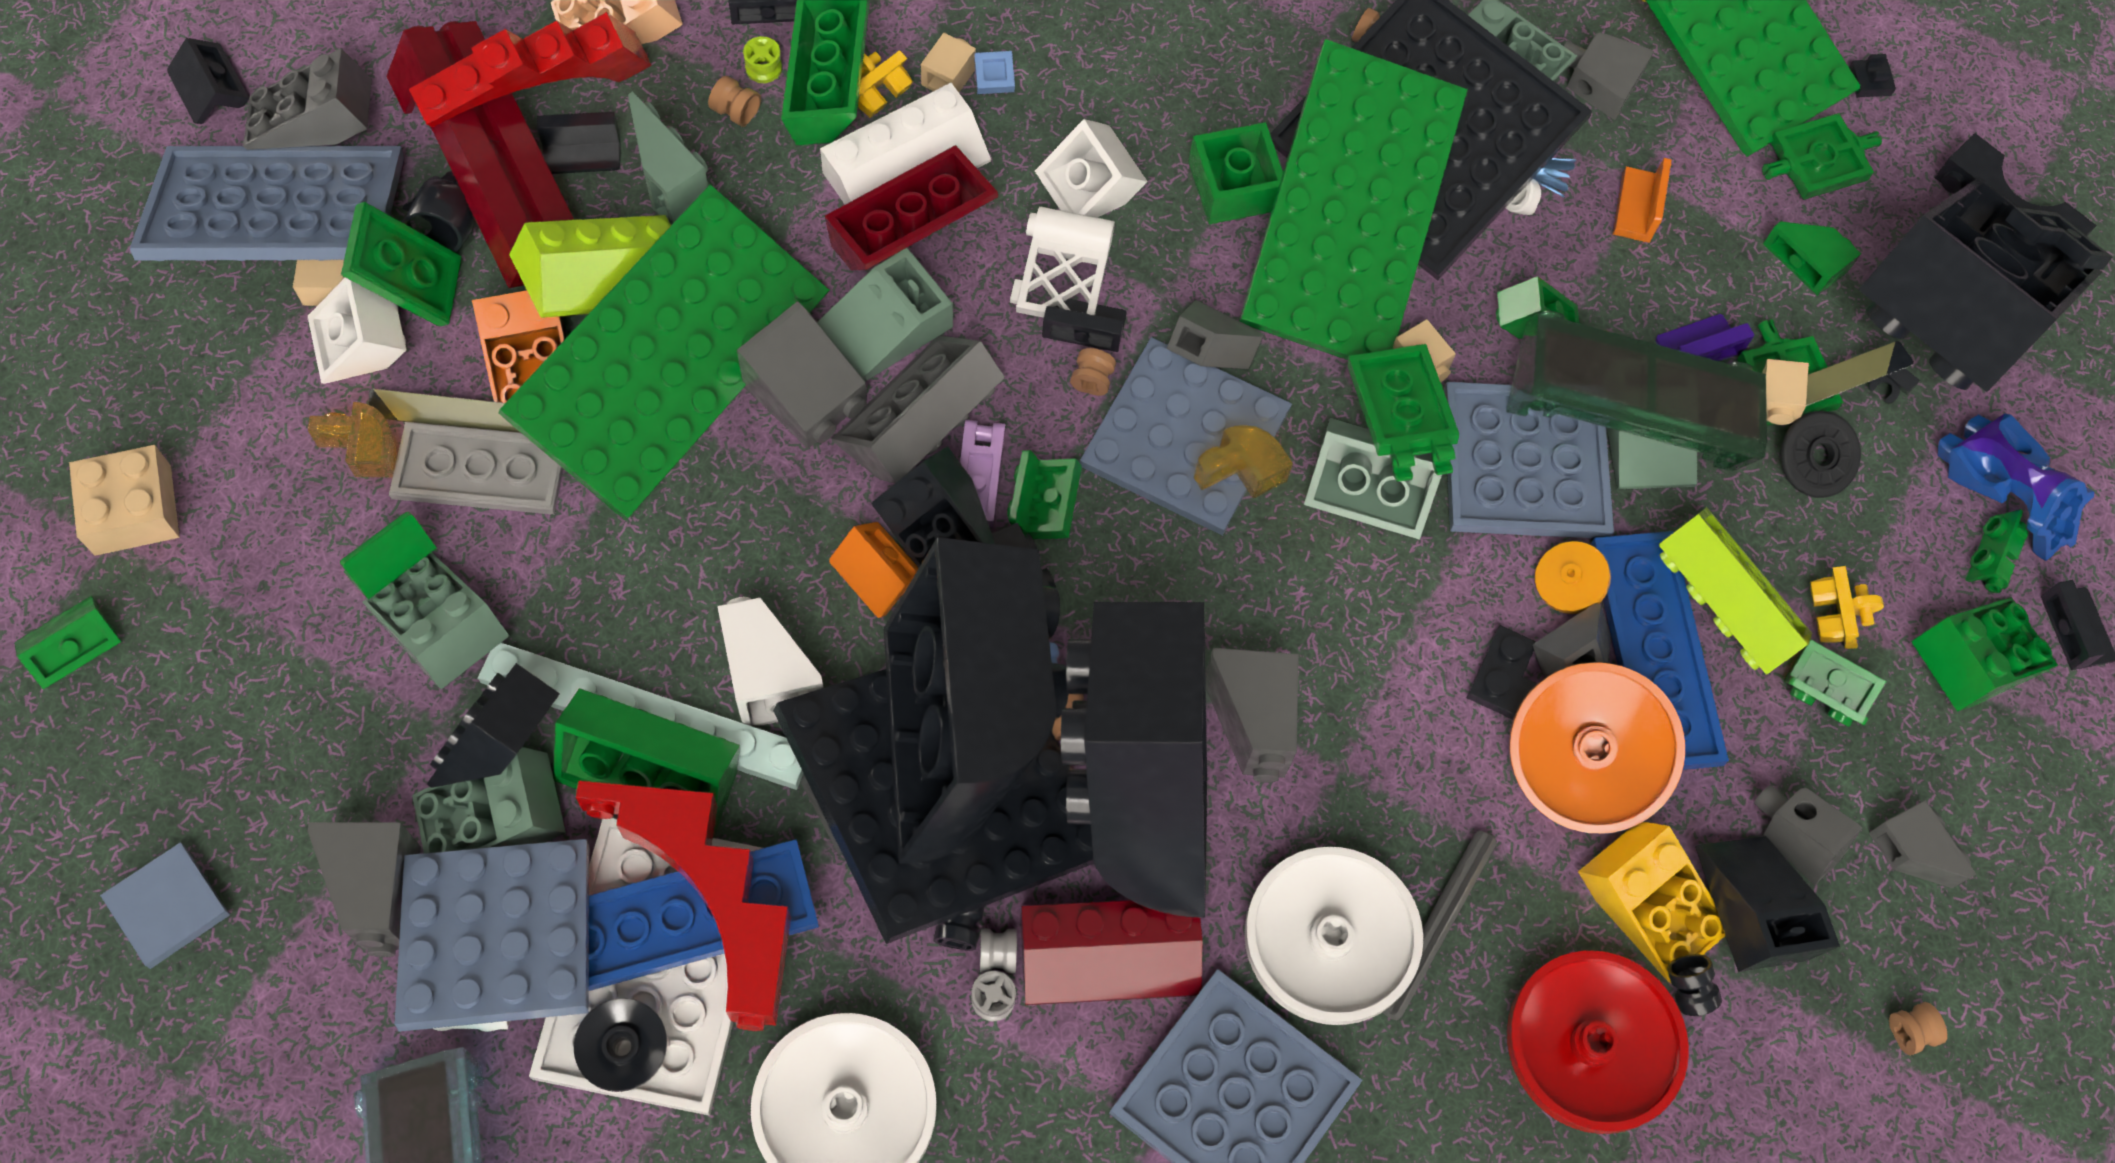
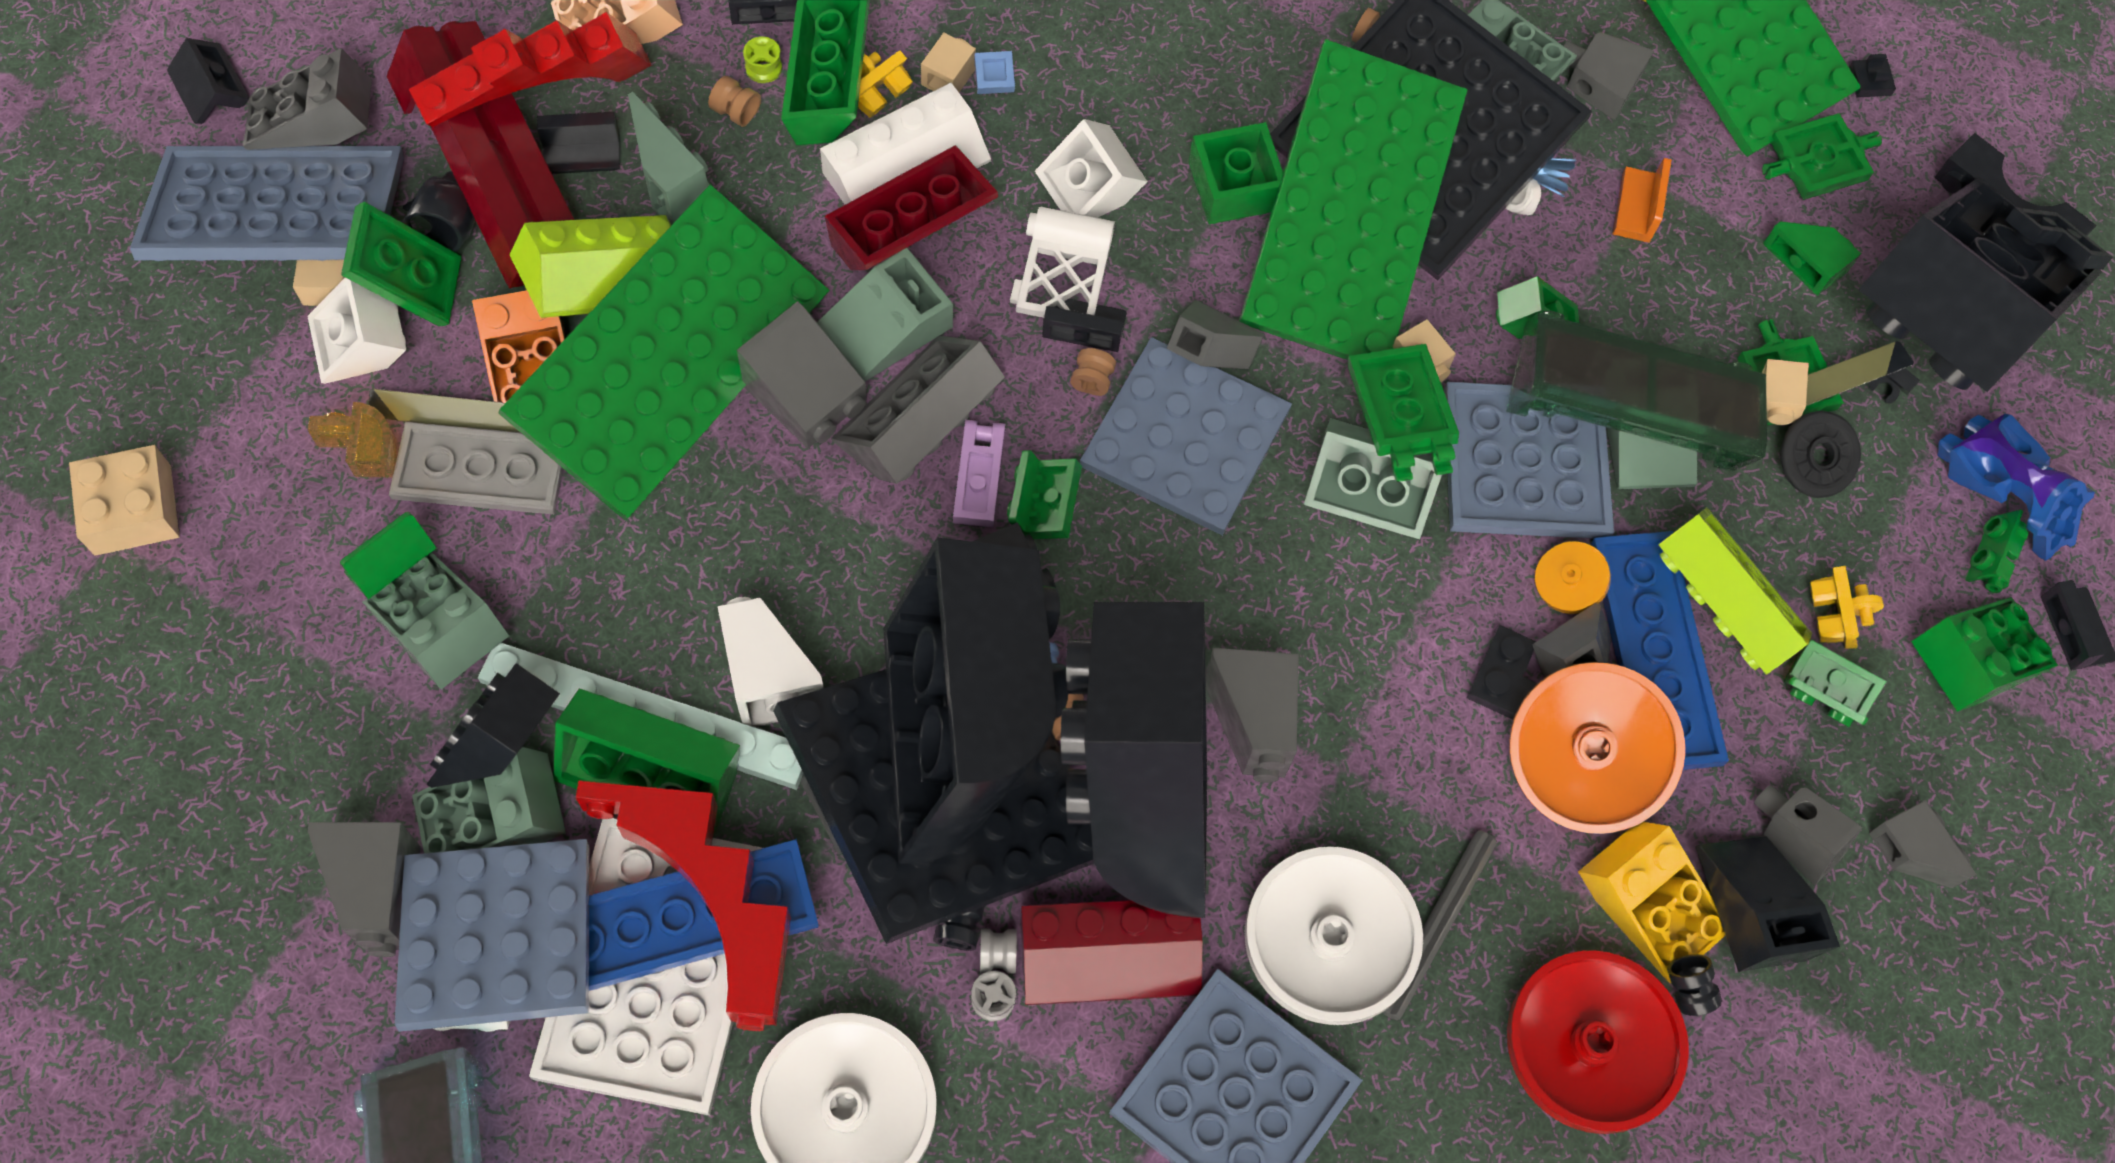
(66, 643): green panel -> none
(165, 905): sand blue tile -> none
(604, 1029): black dish -> none
(874, 566): orange panel -> none
(934, 503): black slope -> none
(1248, 453): clear yellow brick -> none
(1708, 338): dark purple panel -> none
(1918, 1028): medium nougat wheel -> none

